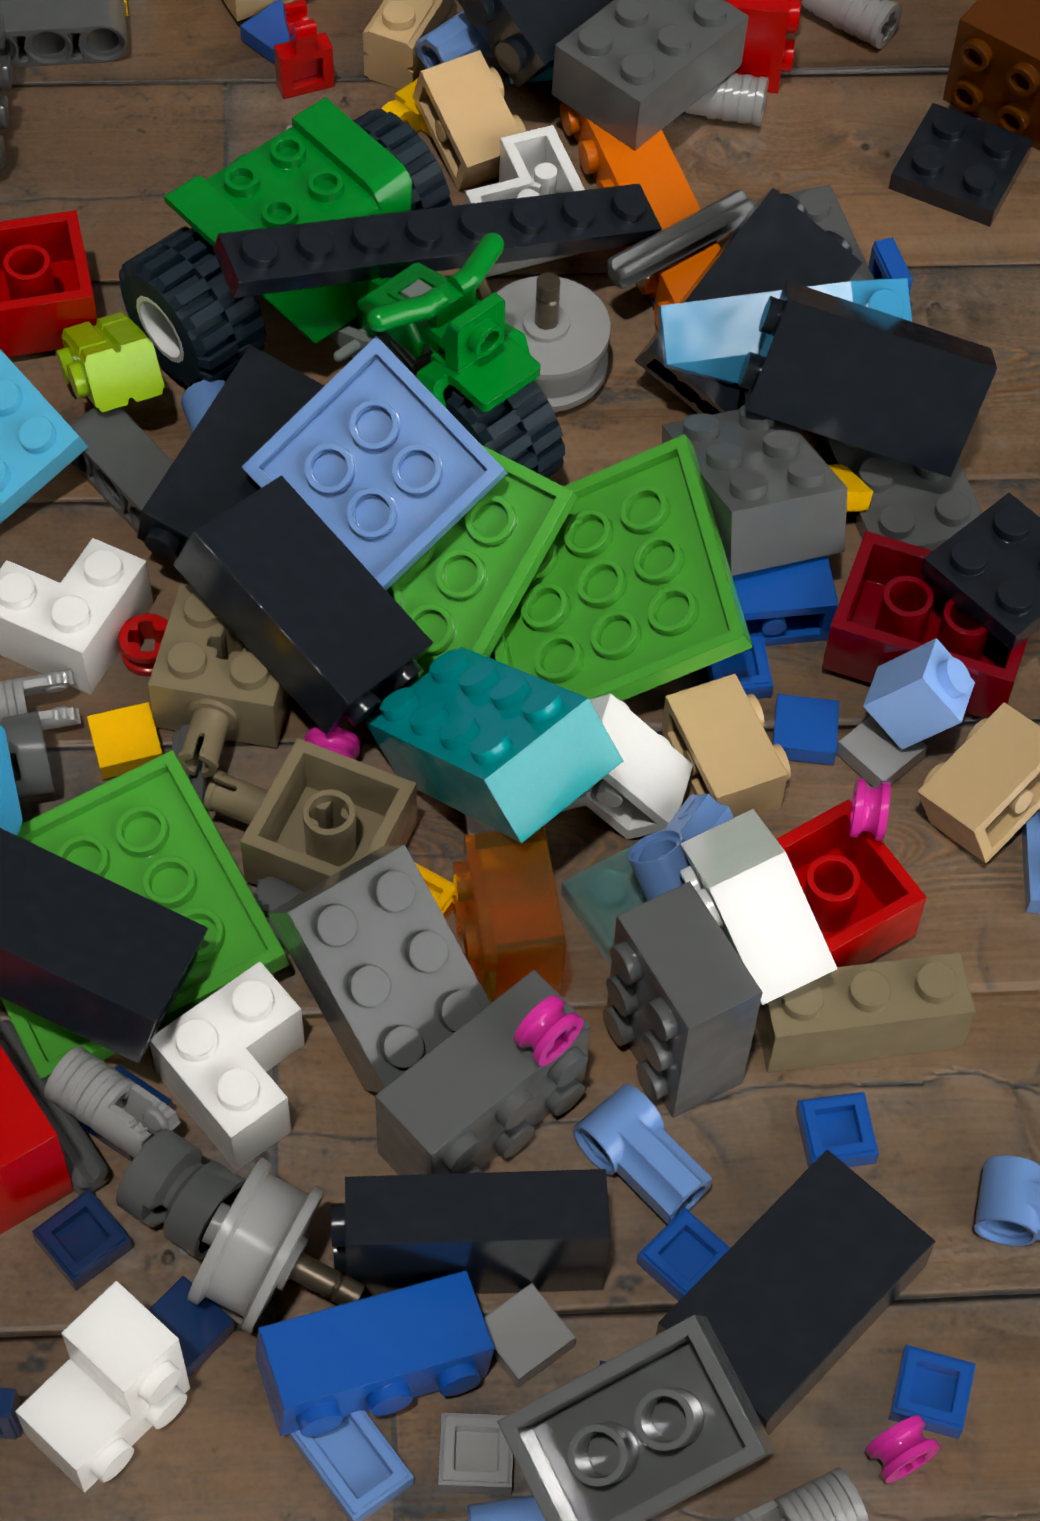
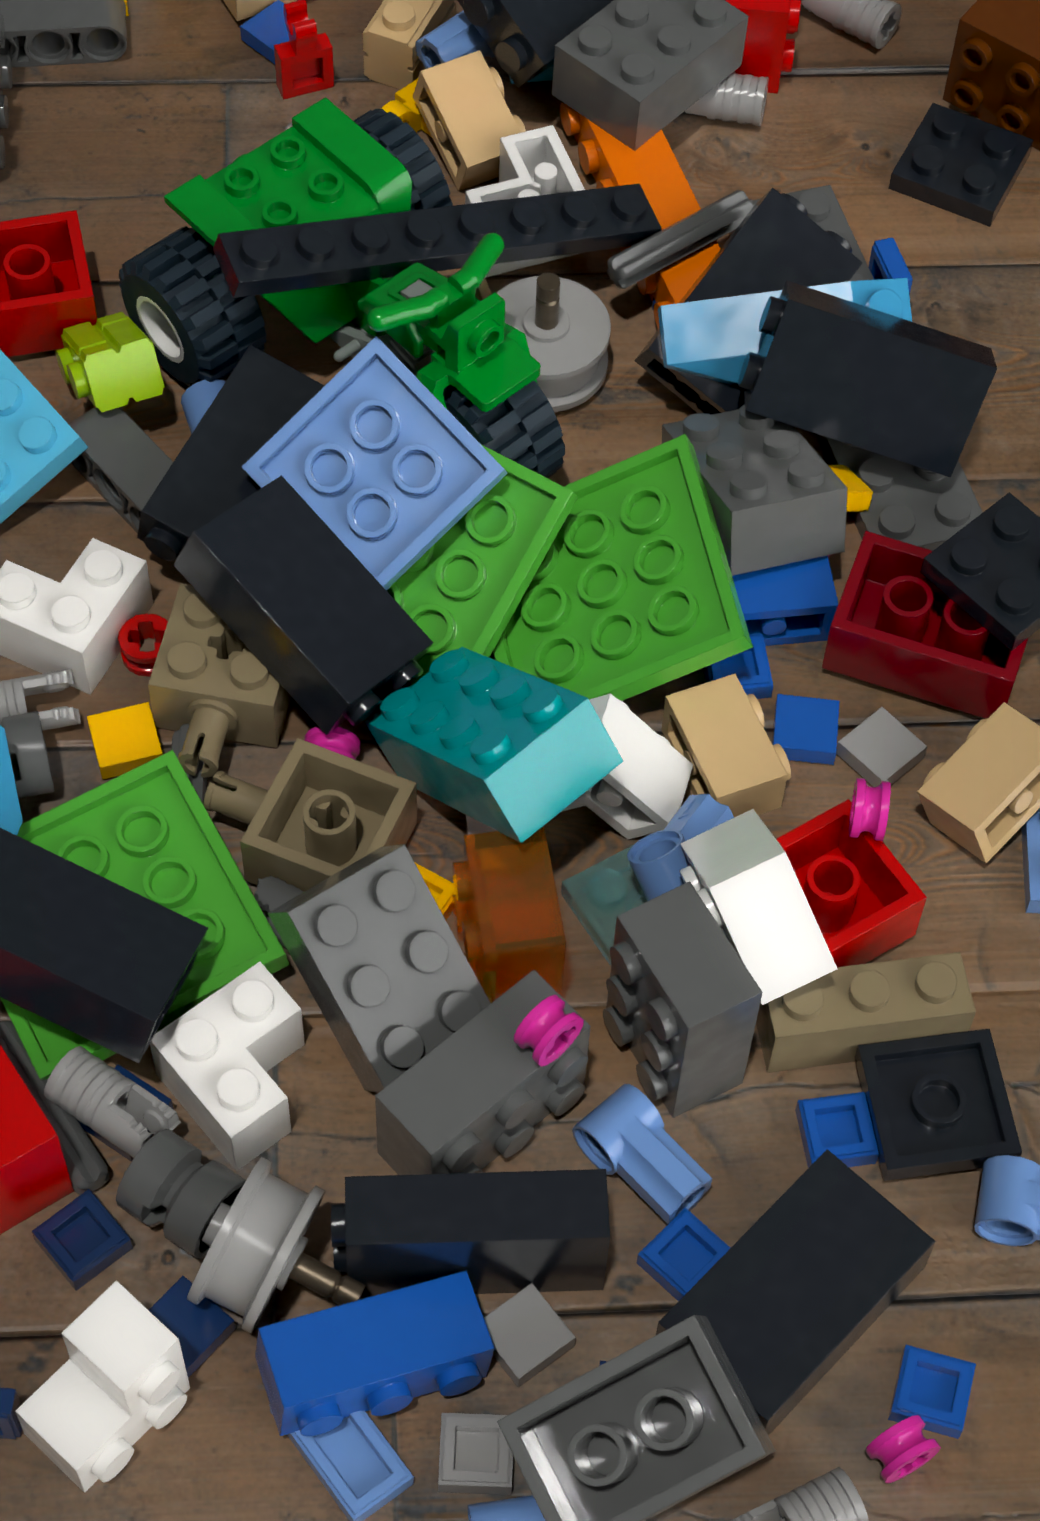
(919, 694): light blue brick -> none
(936, 1103): none -> black plate

